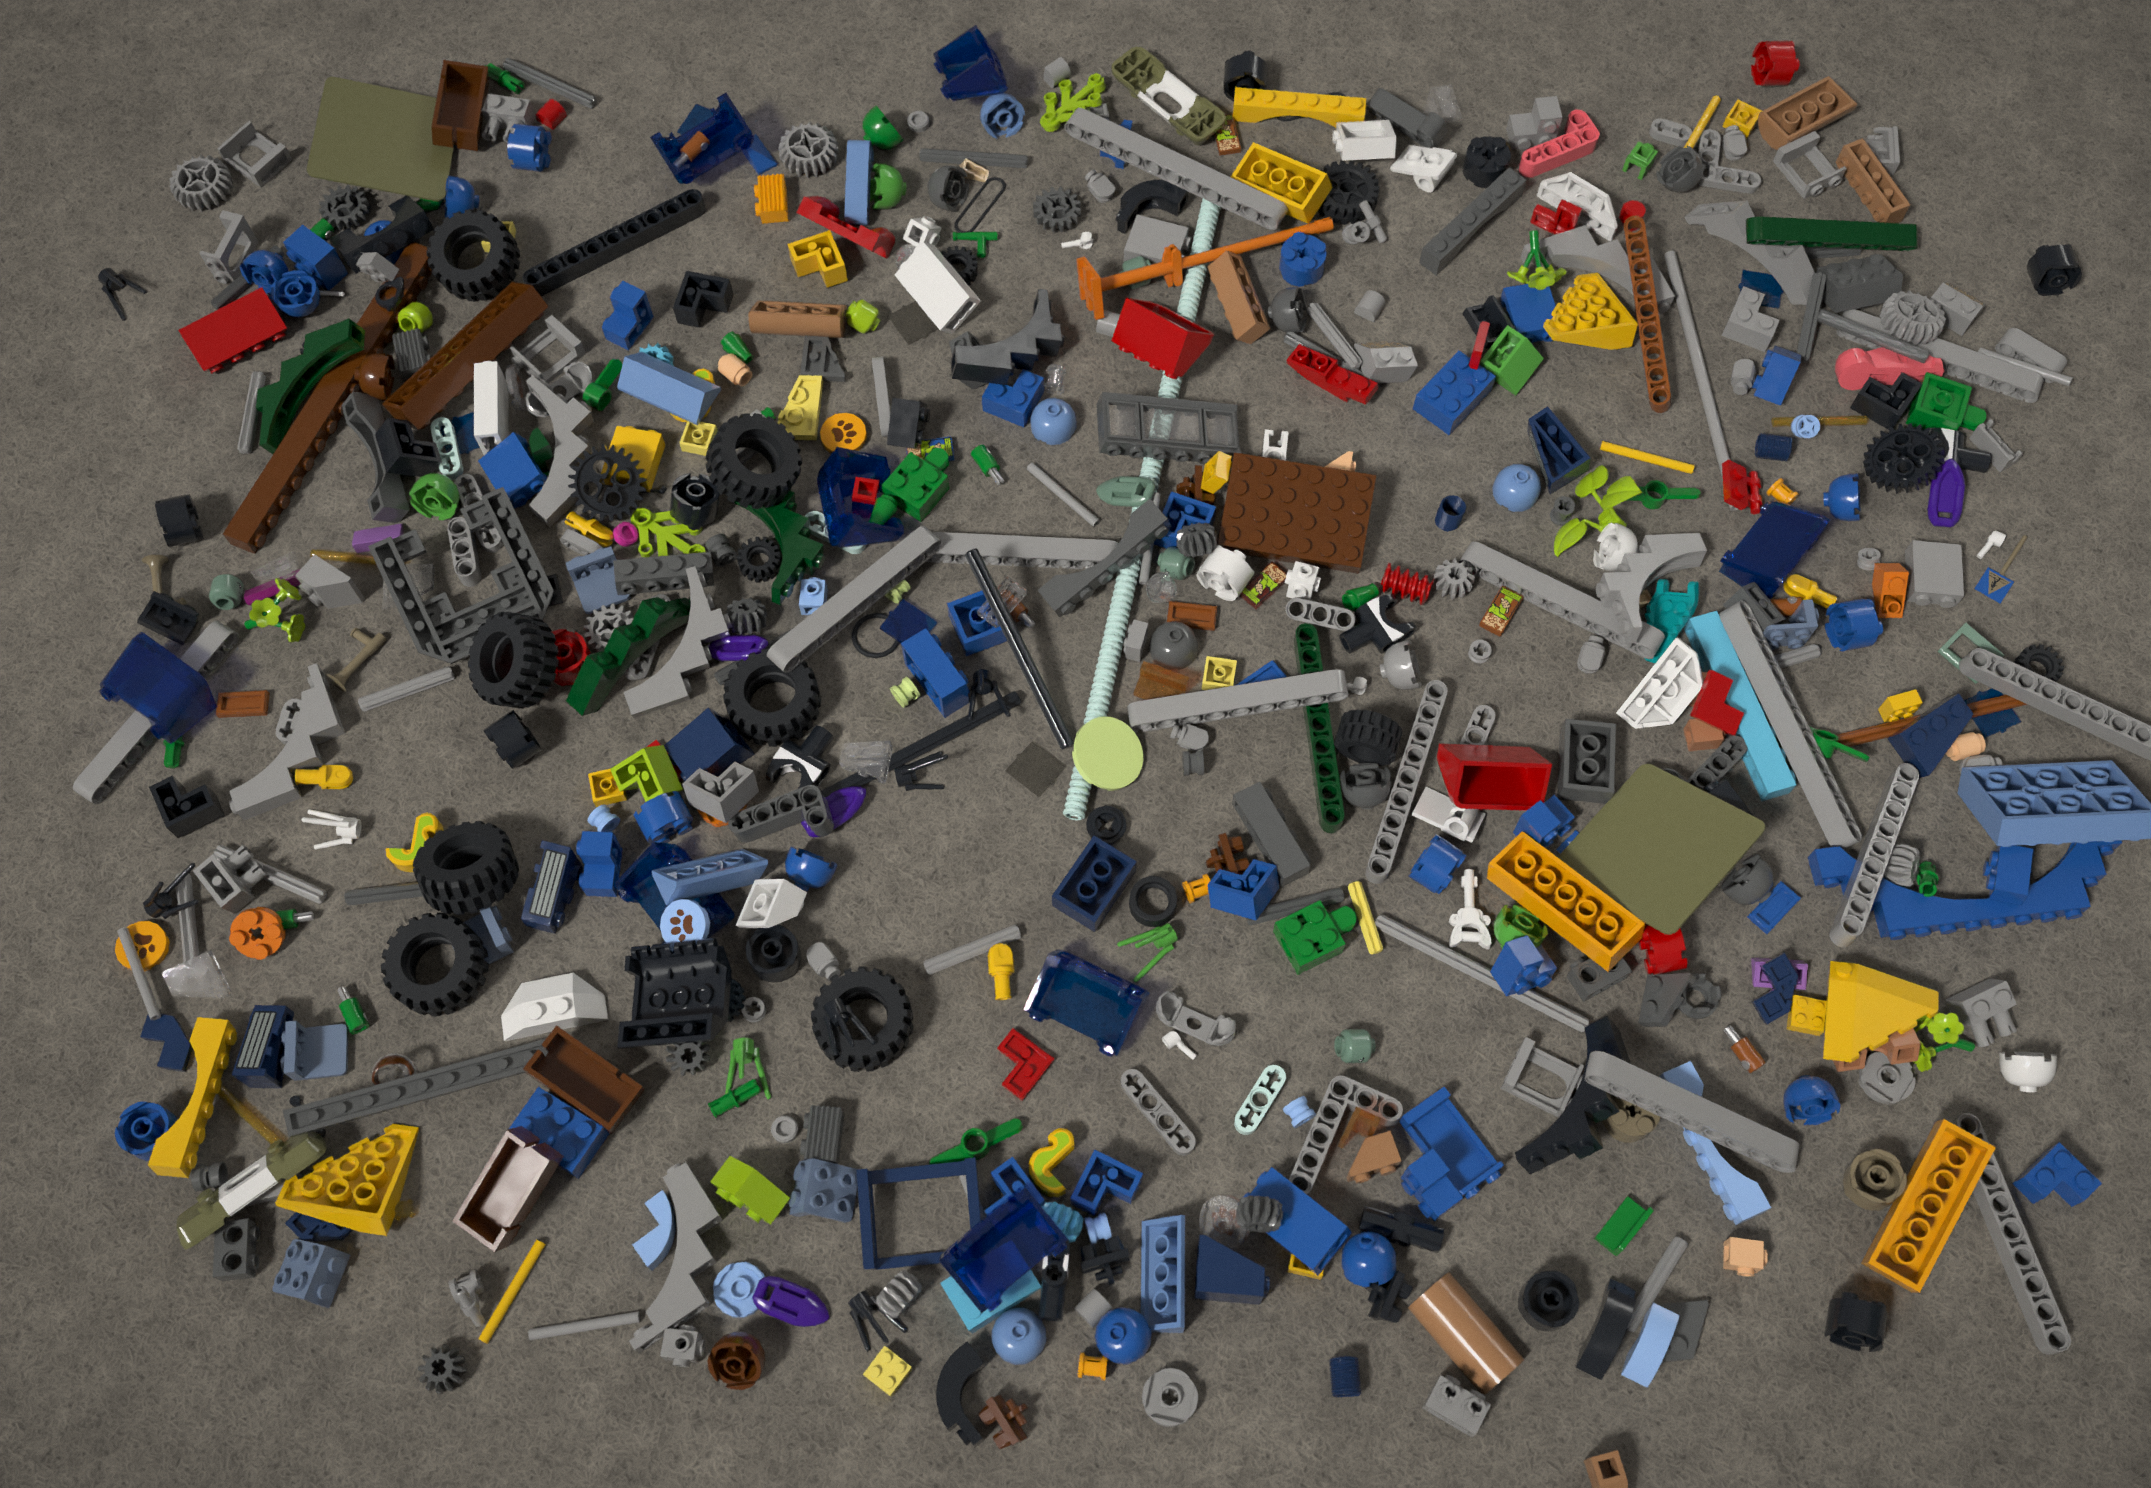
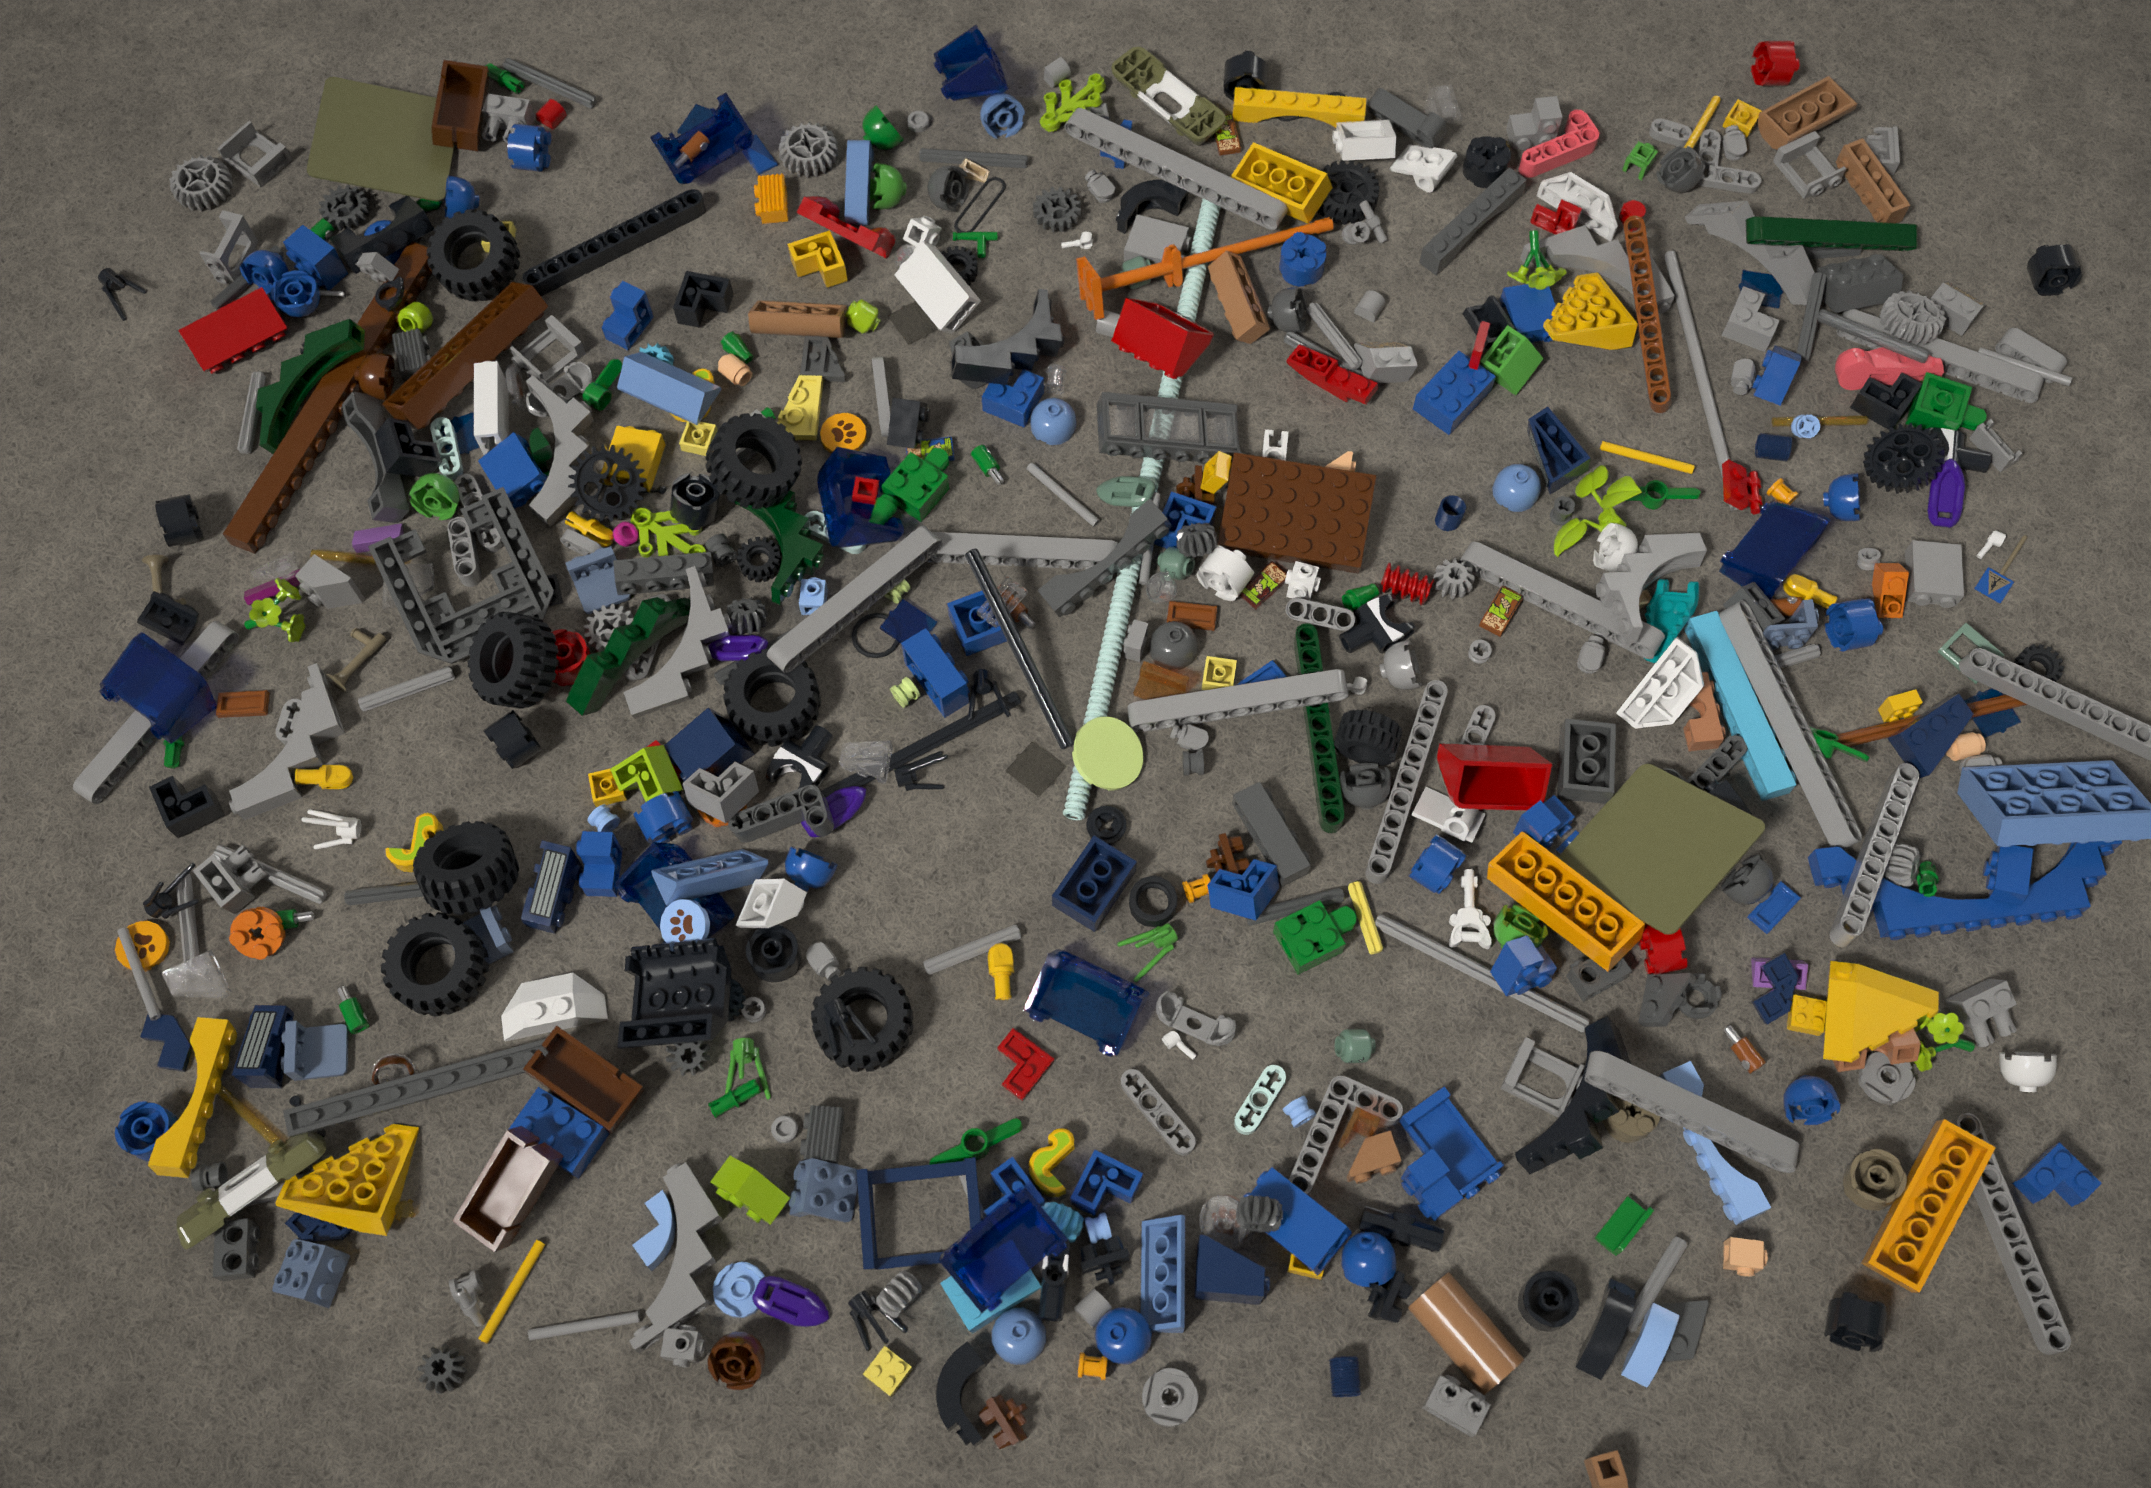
(226, 591): sand green head -> none
(1711, 707): red tile -> none

